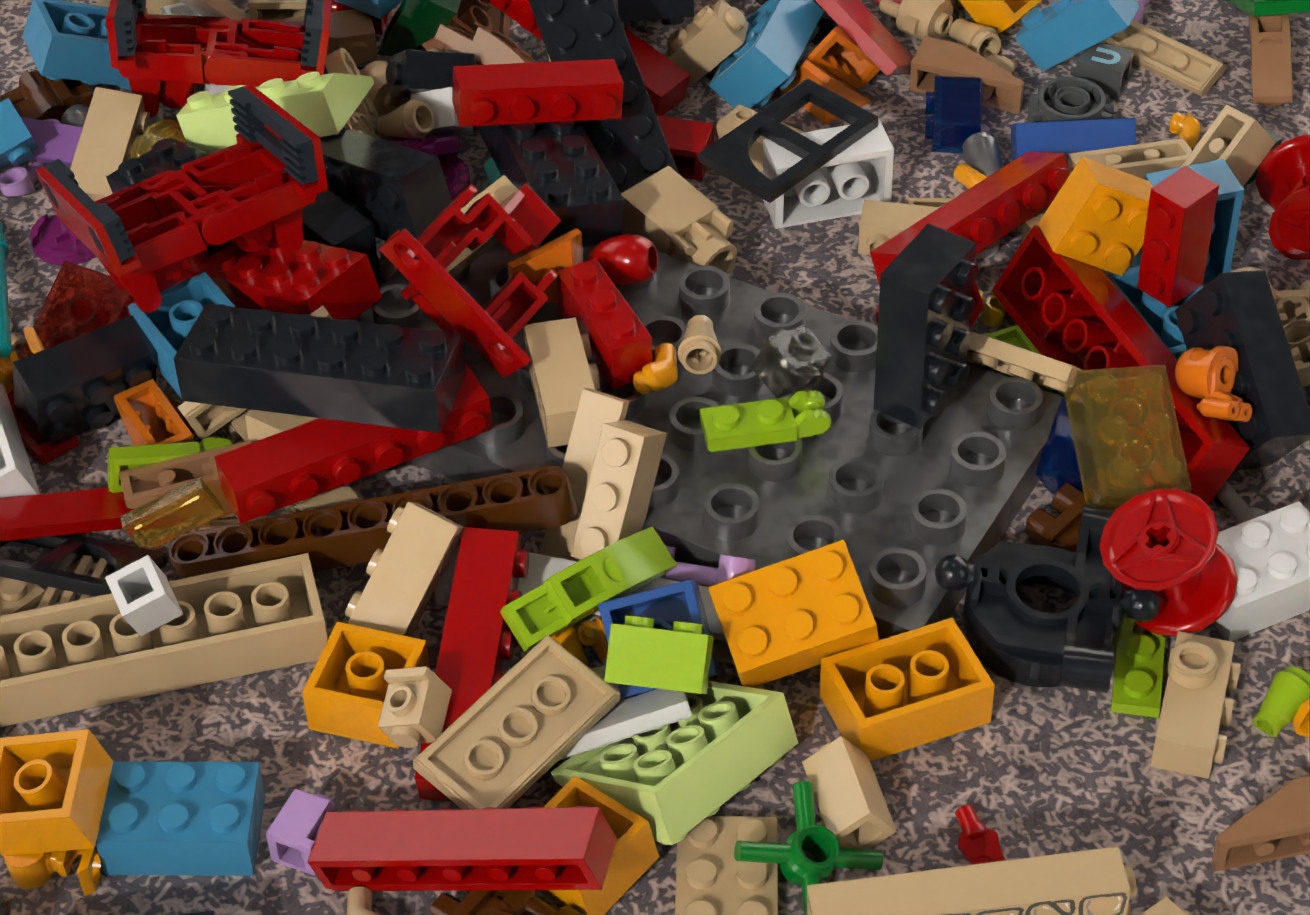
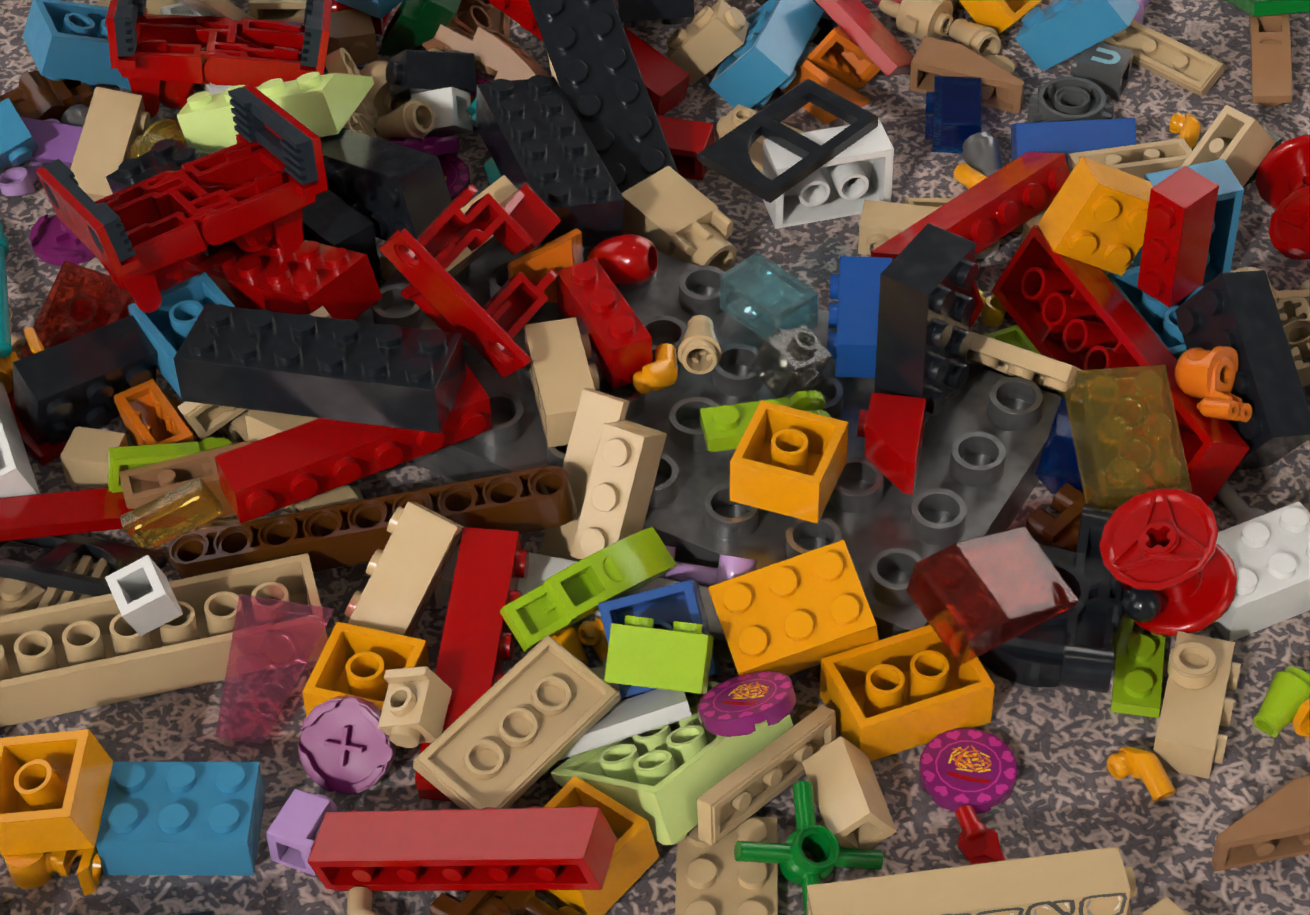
(86, 456): none -> tan panel
(264, 663): none -> clear pink wing
(344, 745): none -> tile
(537, 92): red brick -> none
(745, 701): none -> magenta tile
(763, 776): none -> tan tile
(767, 297): none -> clear light blue brick
(788, 461): none -> light orange brick
(855, 315): none -> blue brick
(894, 436): none -> red slope
(967, 770): none -> magenta tile
(988, 591): none -> clear red slope
(1143, 766): none -> light orange arm

